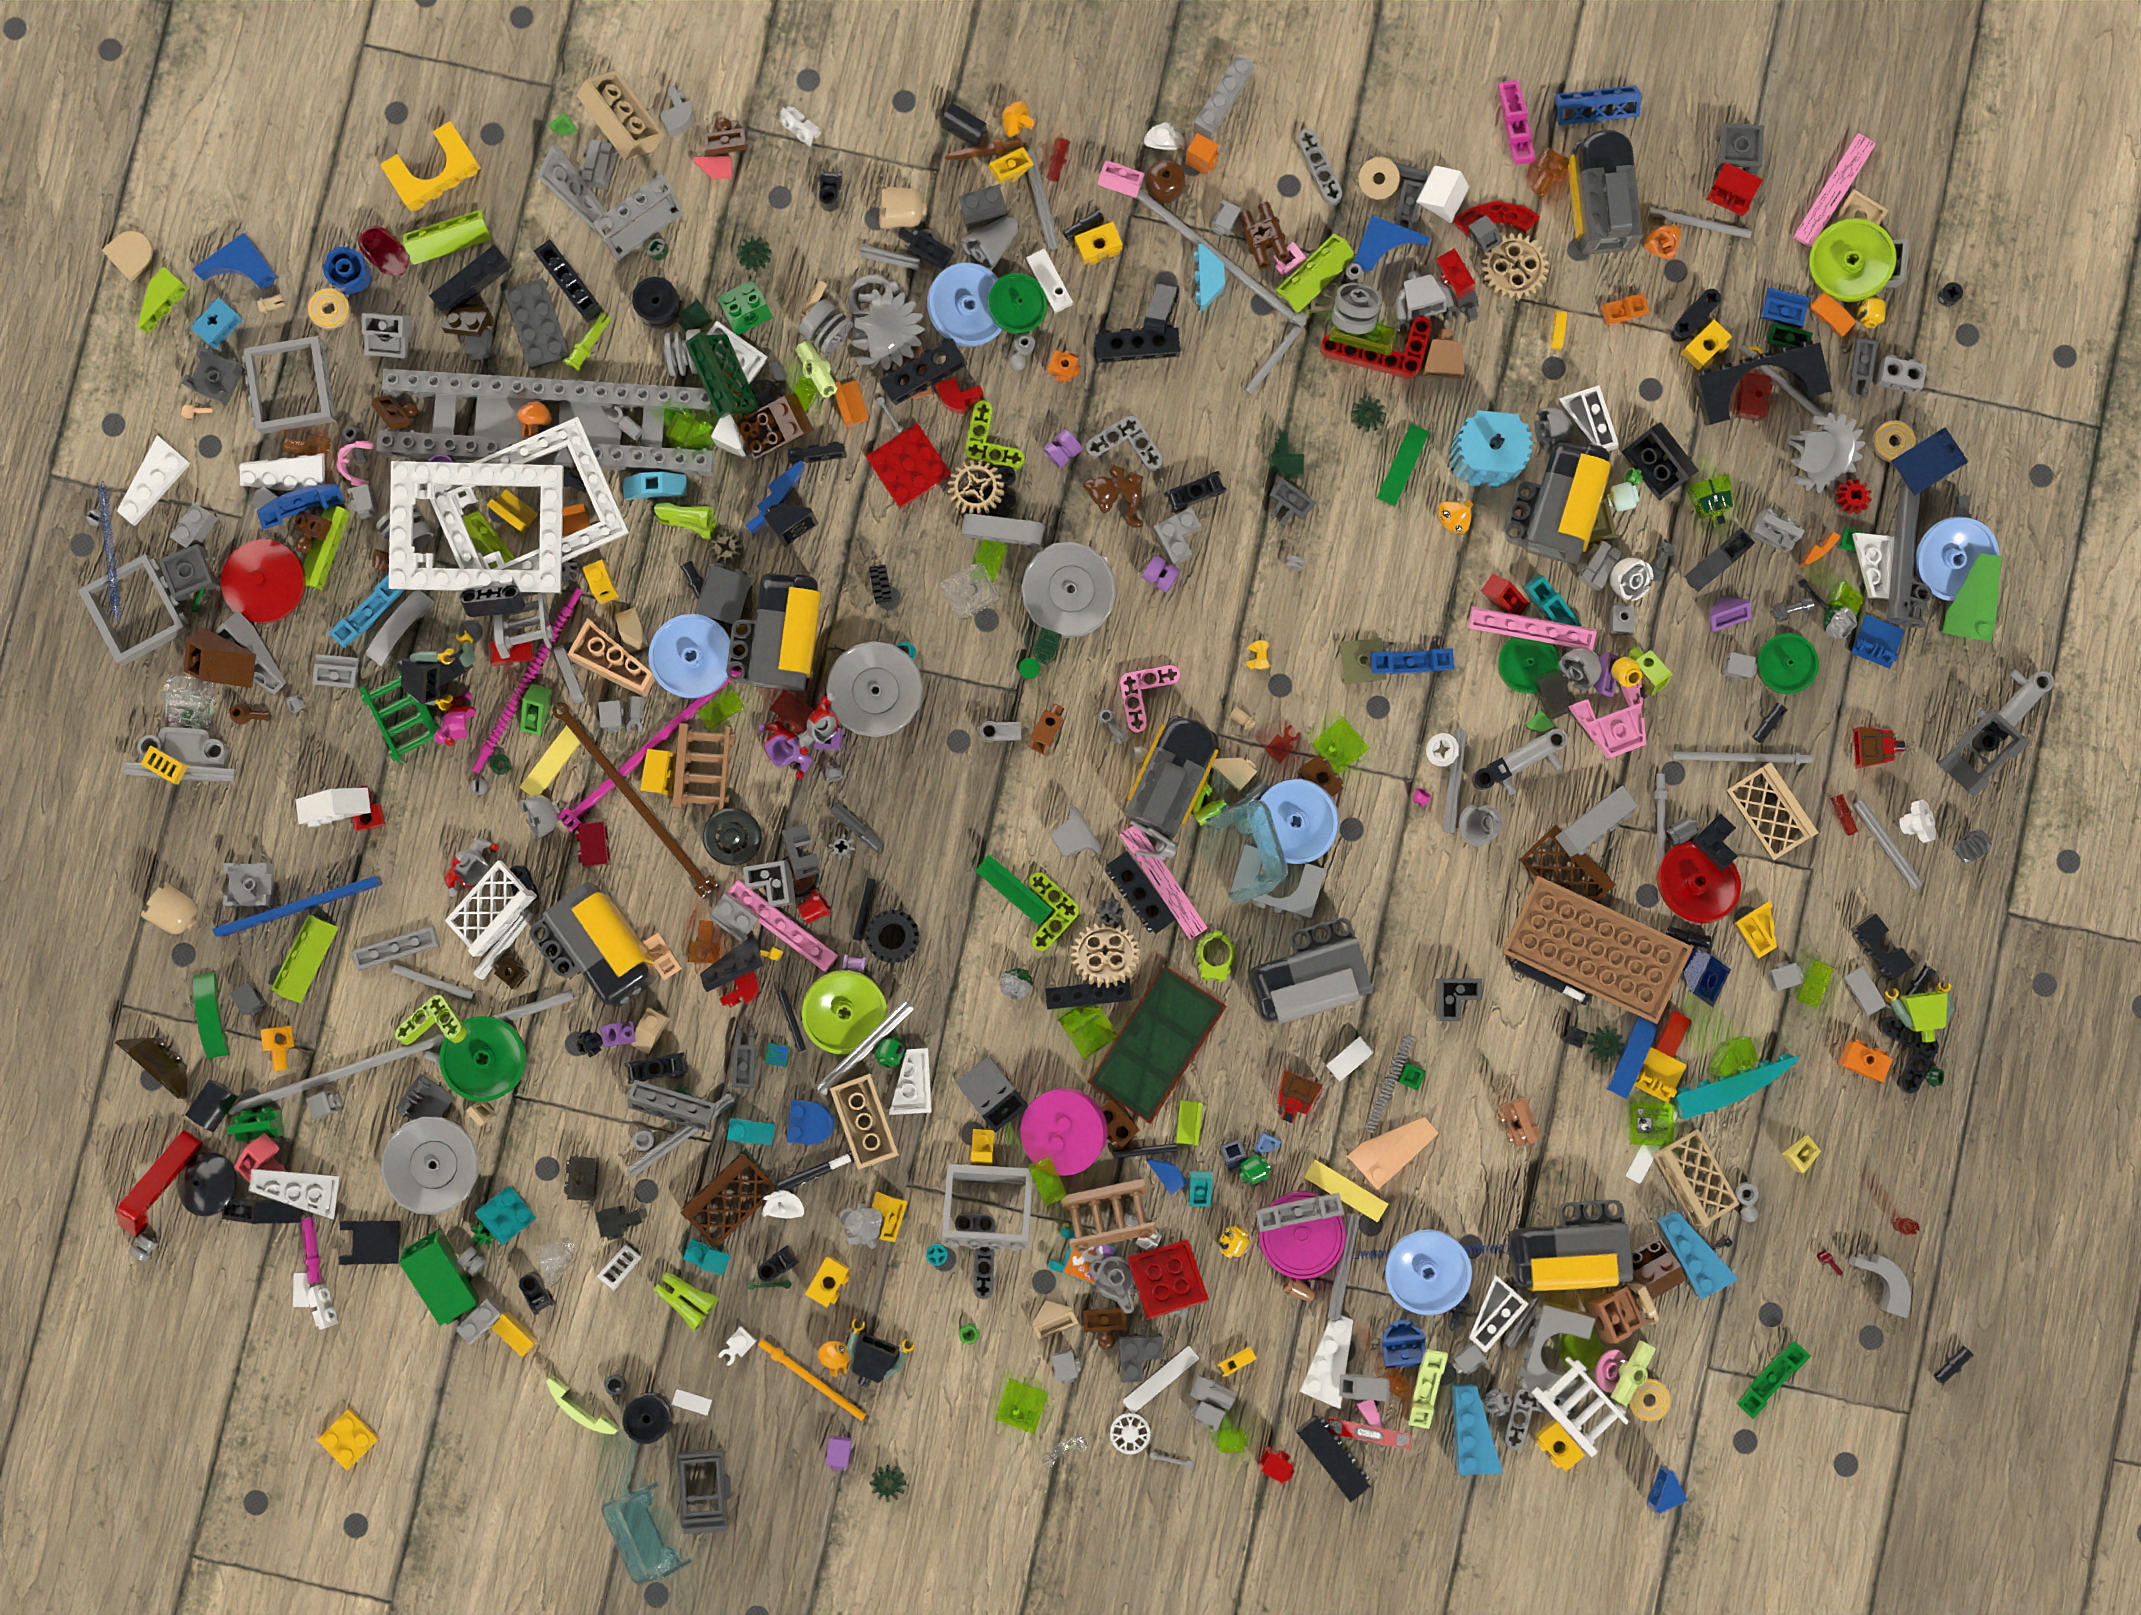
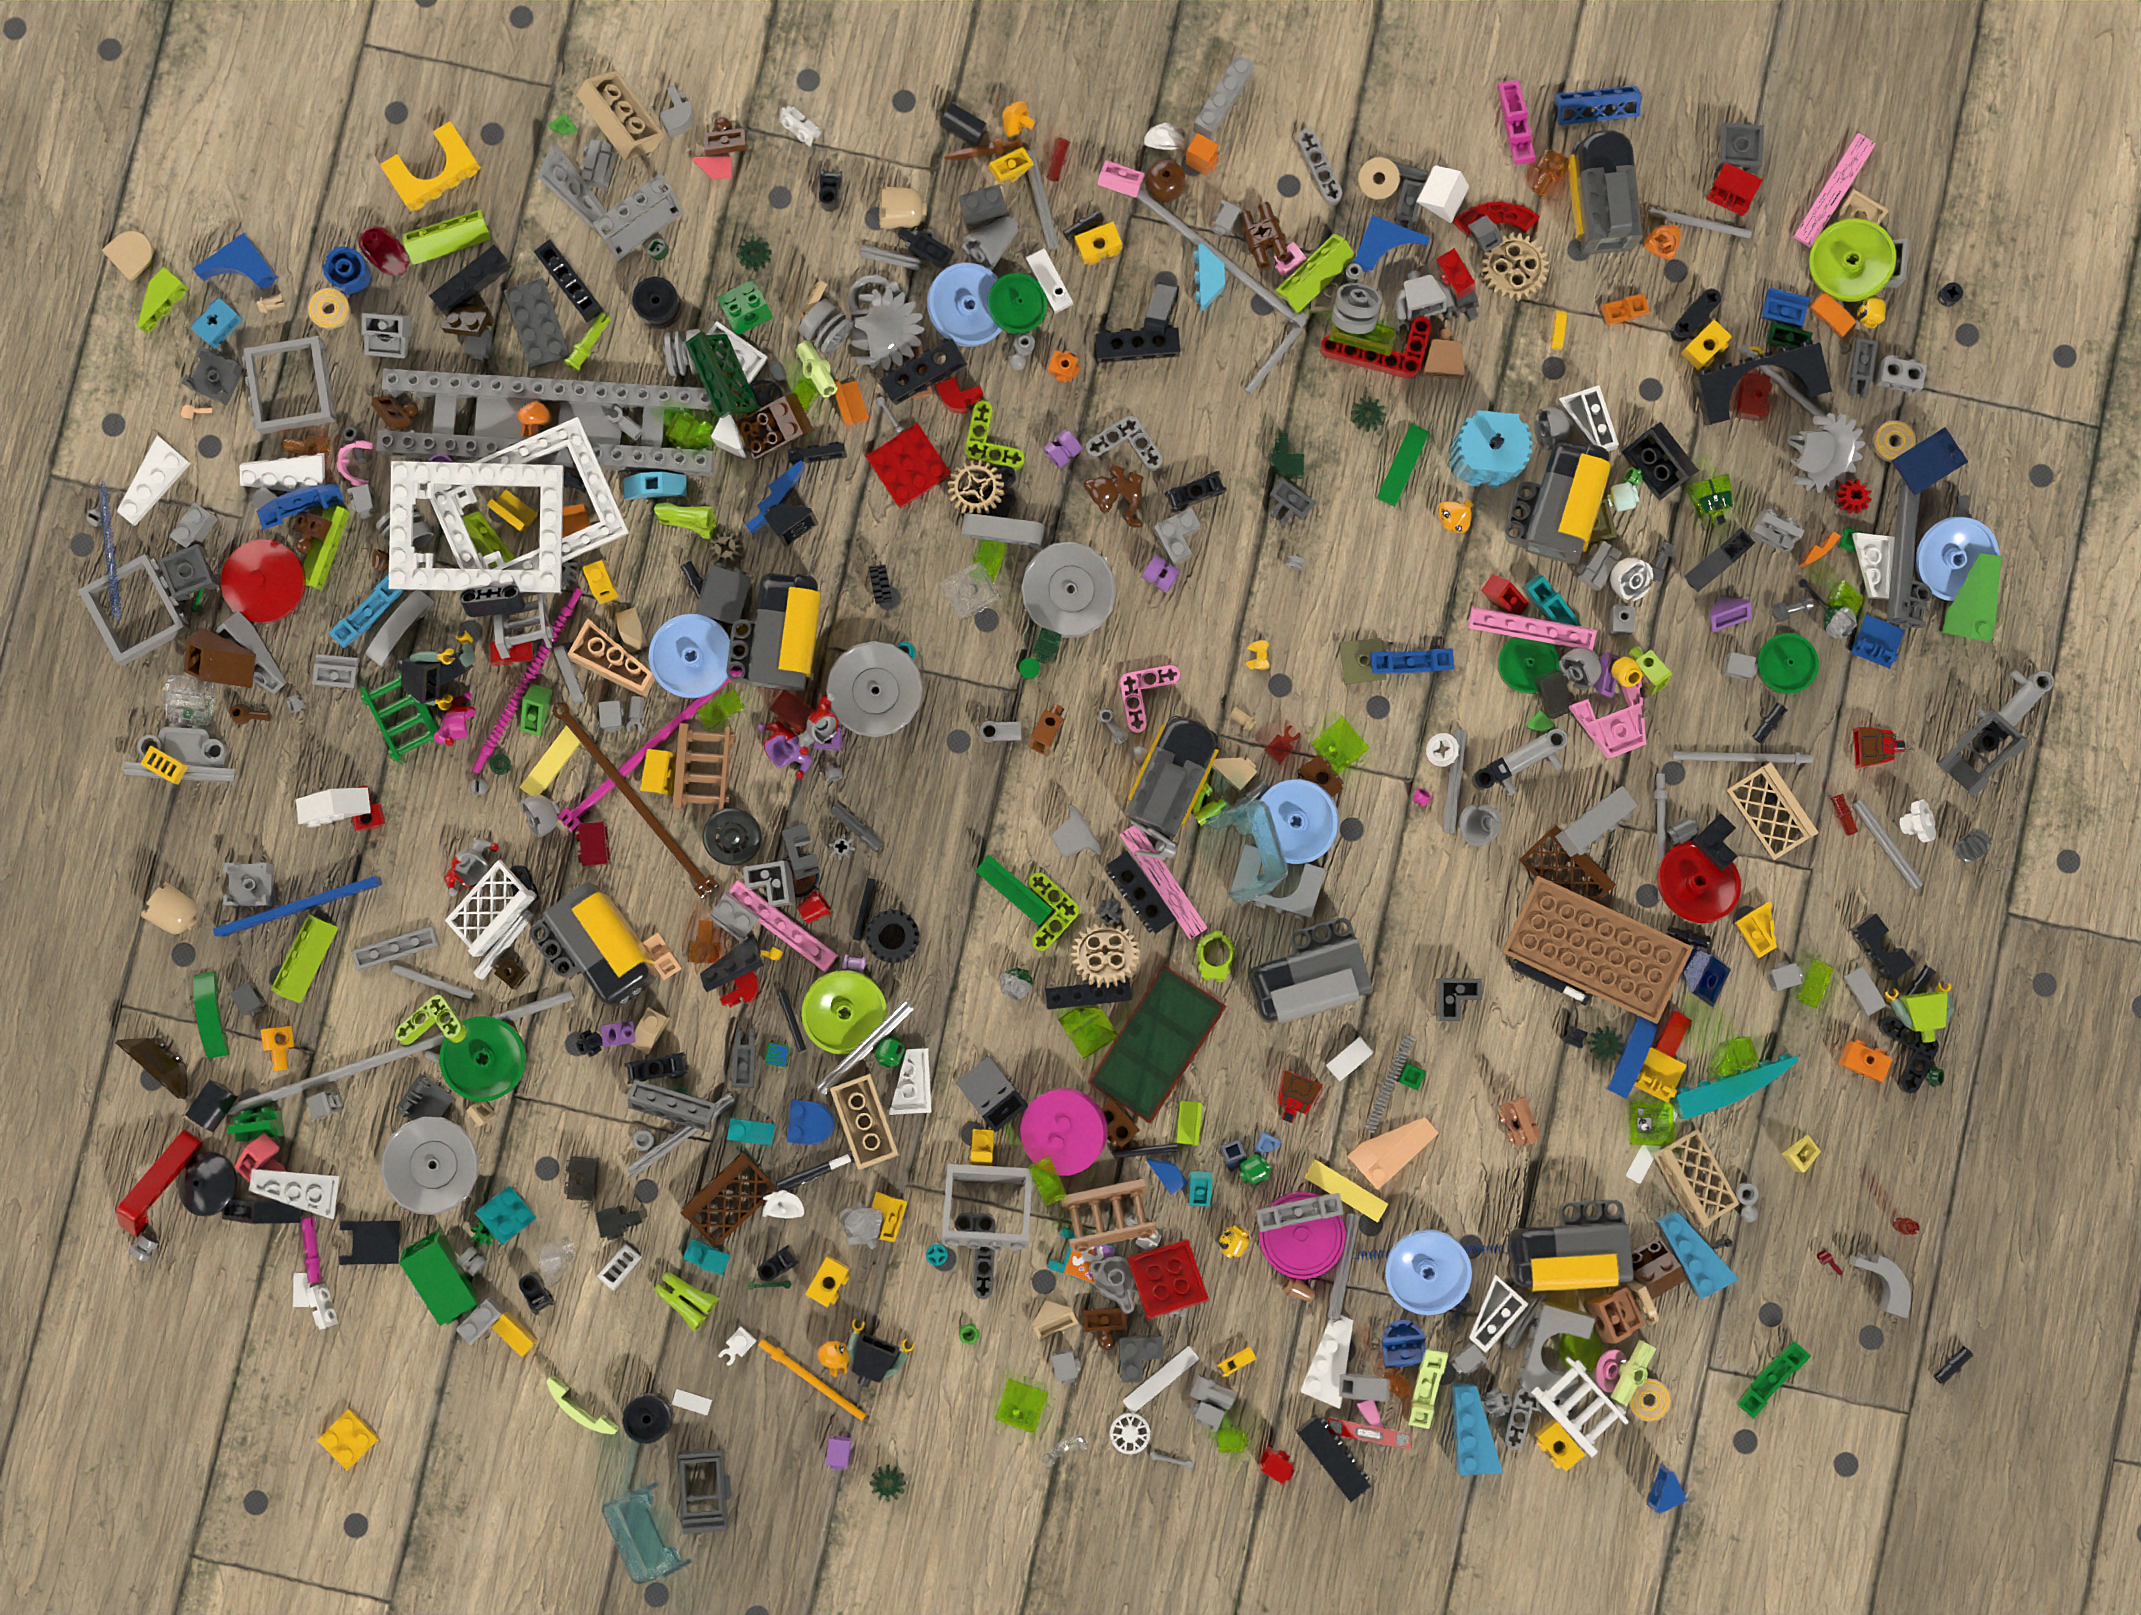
(615, 1384): dark grey tile -> none
(694, 317): clear green brick -> none

